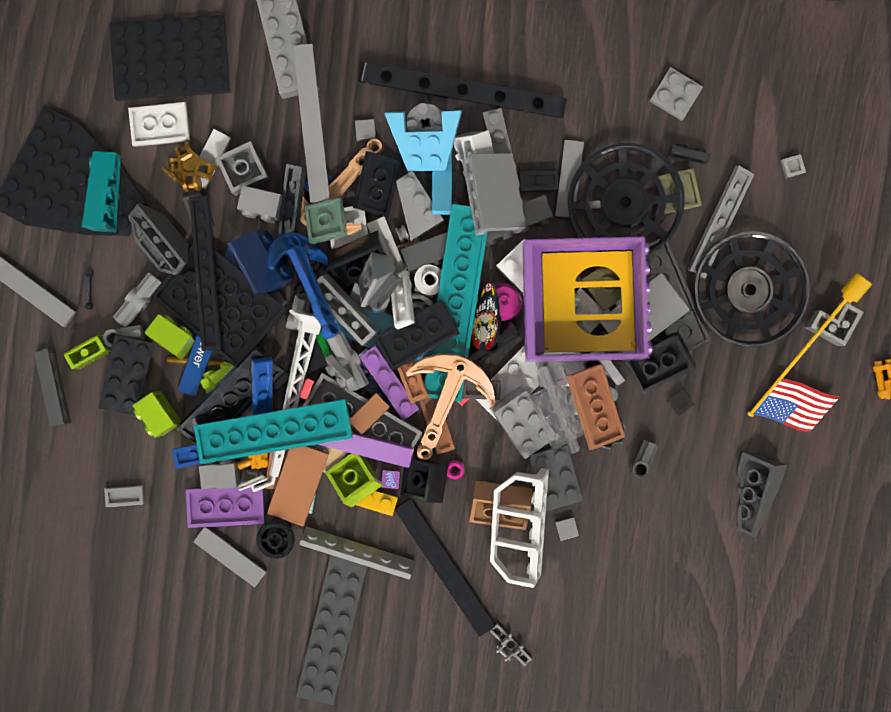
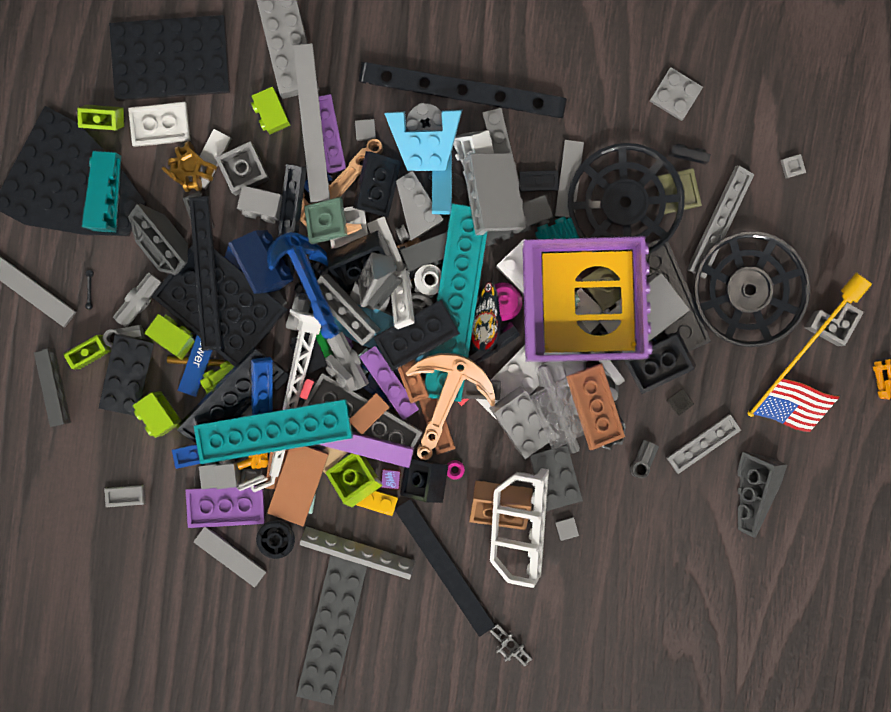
(100, 117): none -> lime brick
(271, 110): none -> lime brick
(332, 143): none -> medium lavender plate
(562, 229): none -> teal brick
(703, 444): none -> light grey plate

